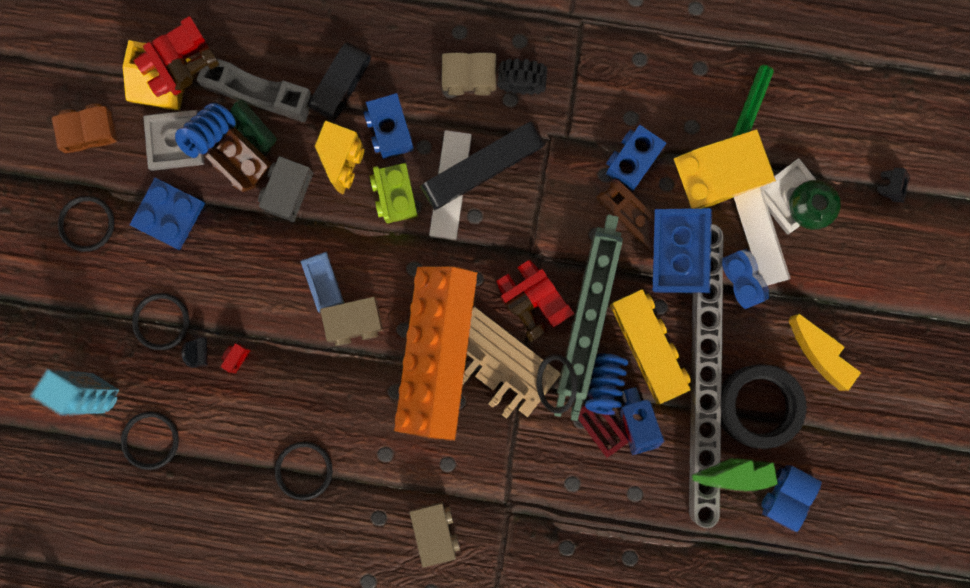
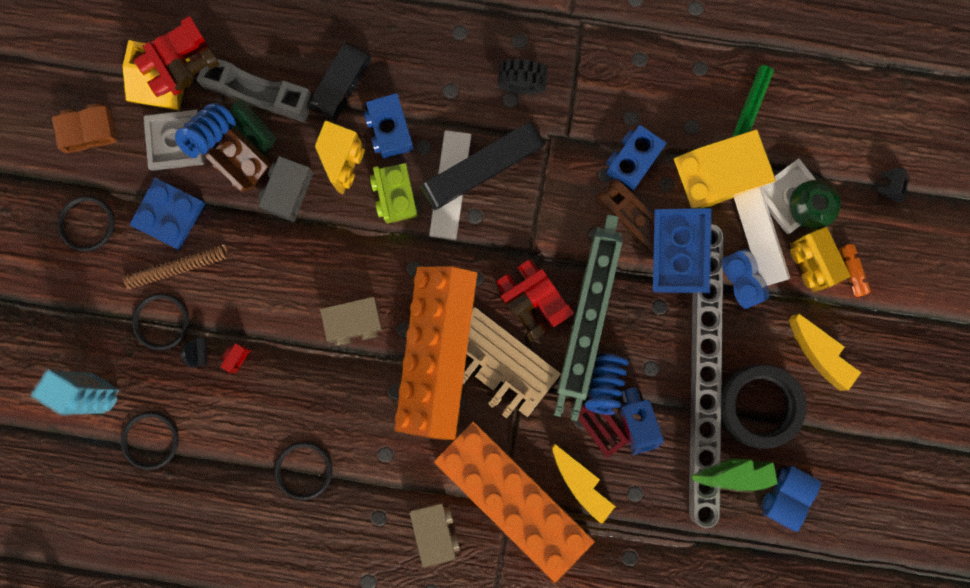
(142, 274): none -> medium nougat piece
(322, 281): medium blue tile -> none
(469, 73): dark tan brick -> none
(514, 501): none -> orange brick
(573, 379): black tyre -> none
(581, 485): none -> yellow slope
(650, 347): yellow brick -> none
(819, 260): none -> yellow slope
(855, 270): none -> orange axle

